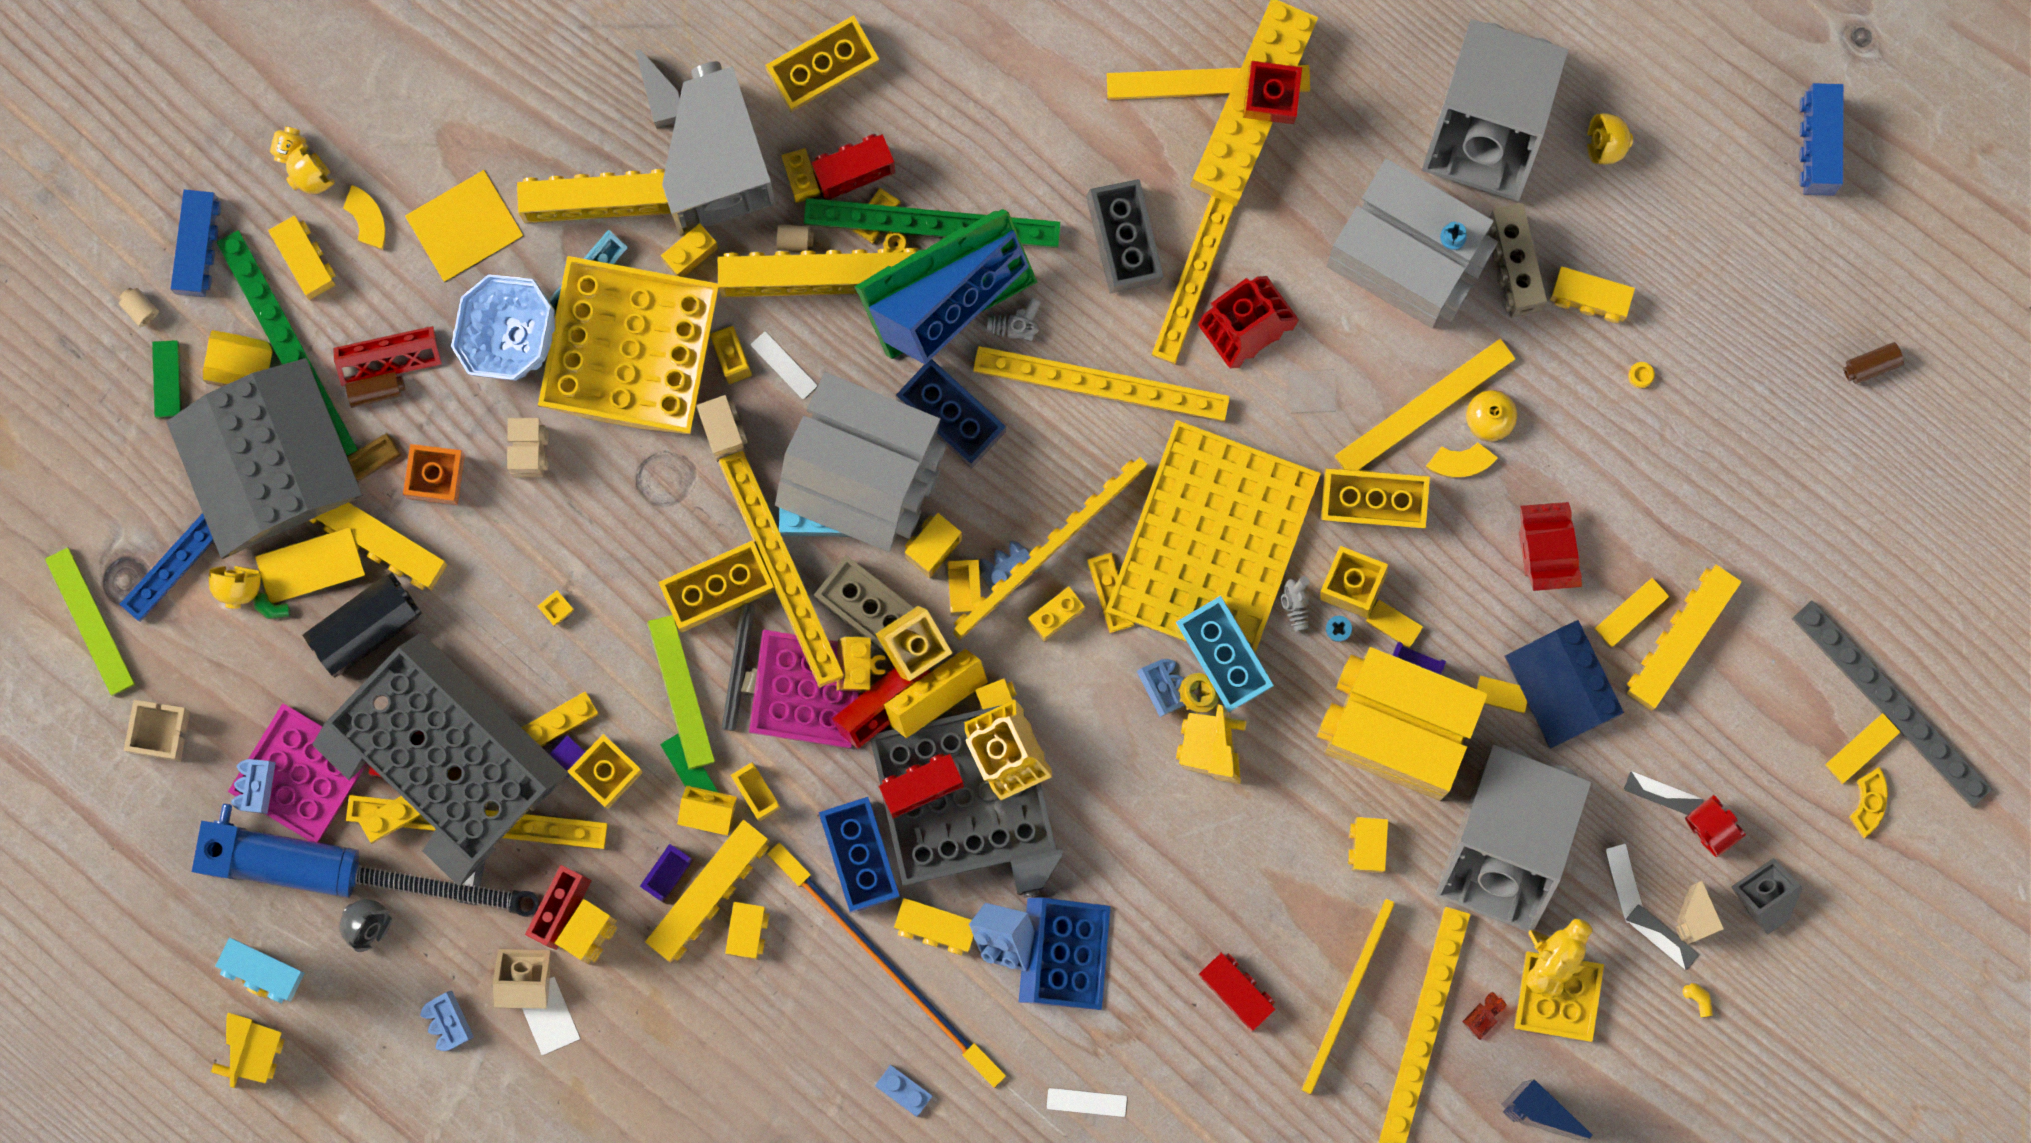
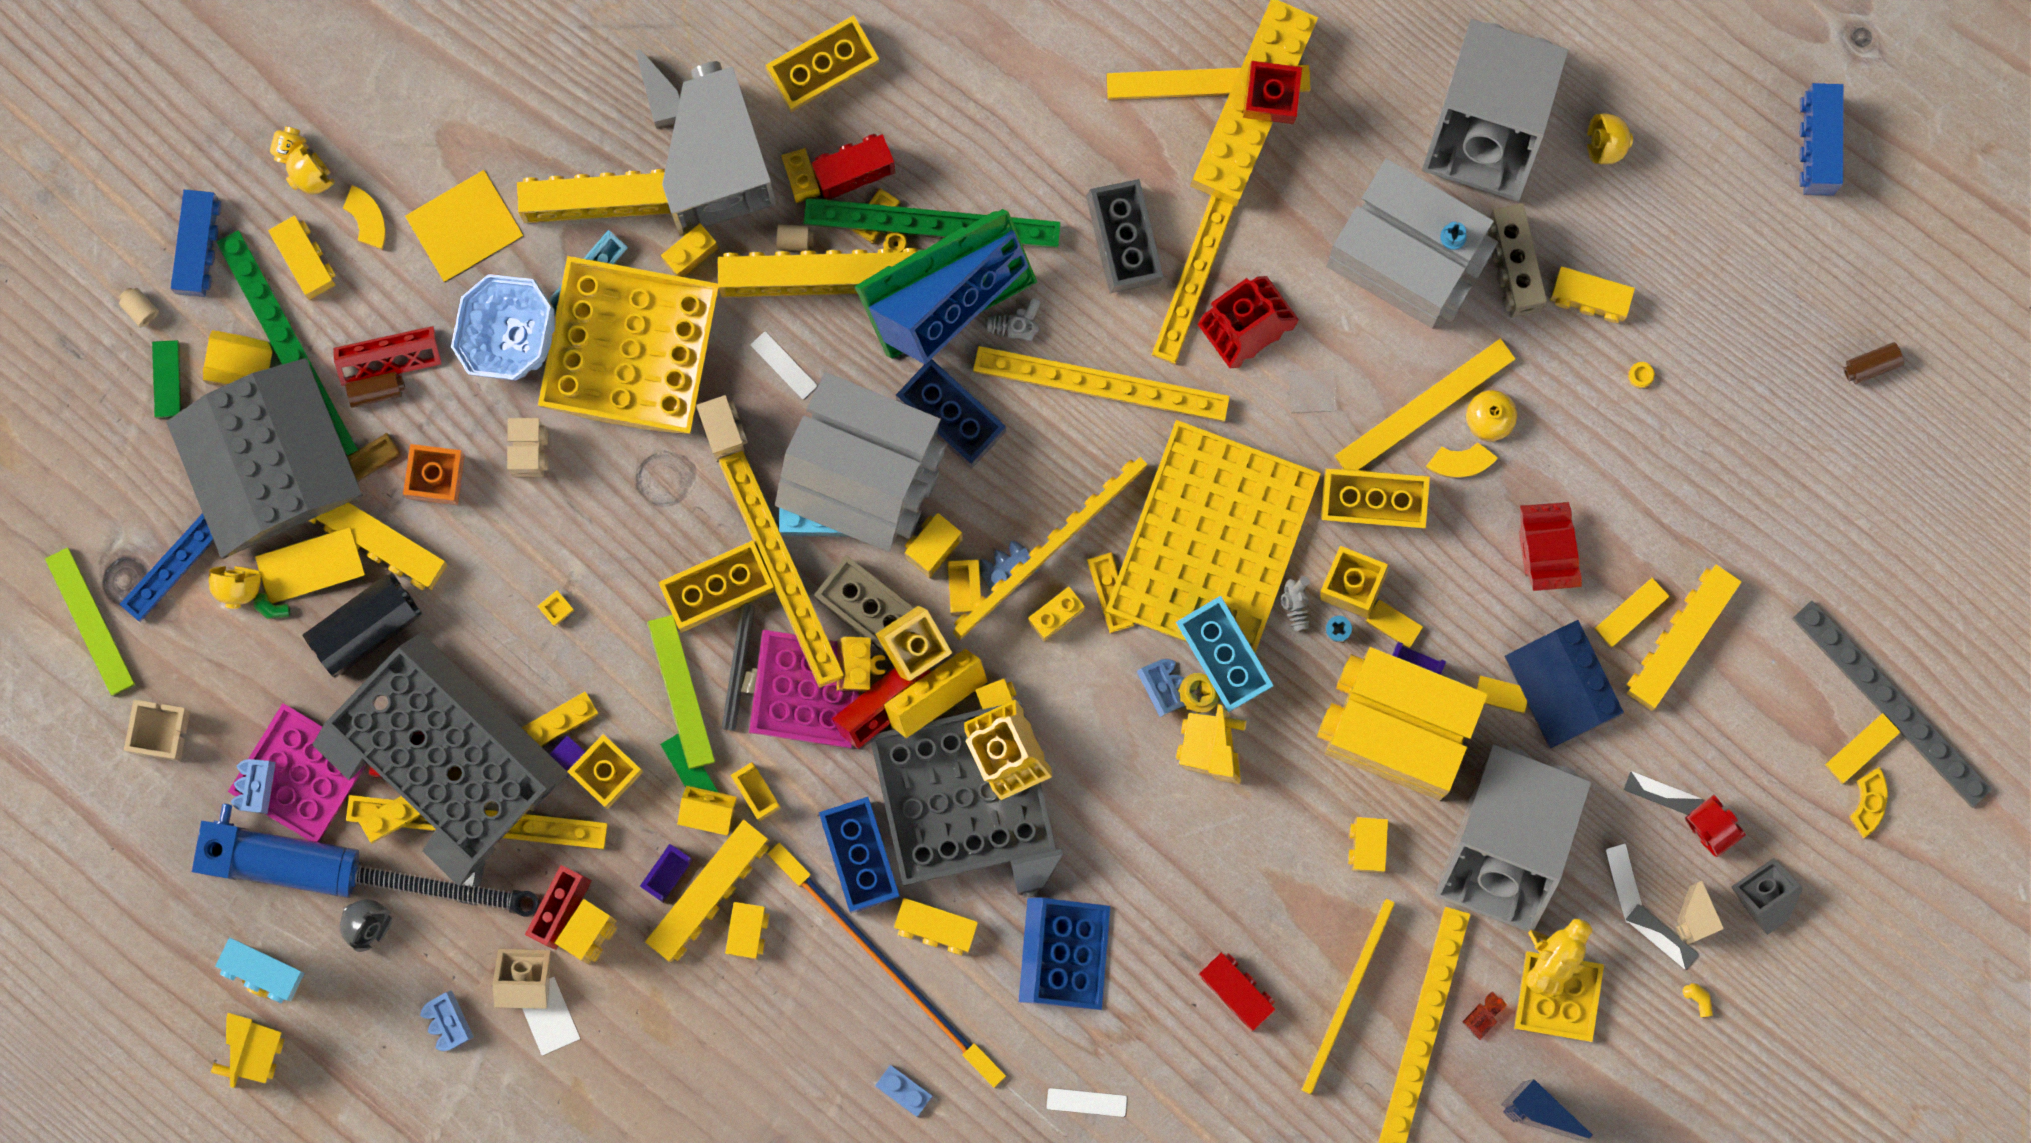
(730, 355): yellow slope -> none
(920, 785): red brick -> none
(1003, 936): medium blue slope -> none

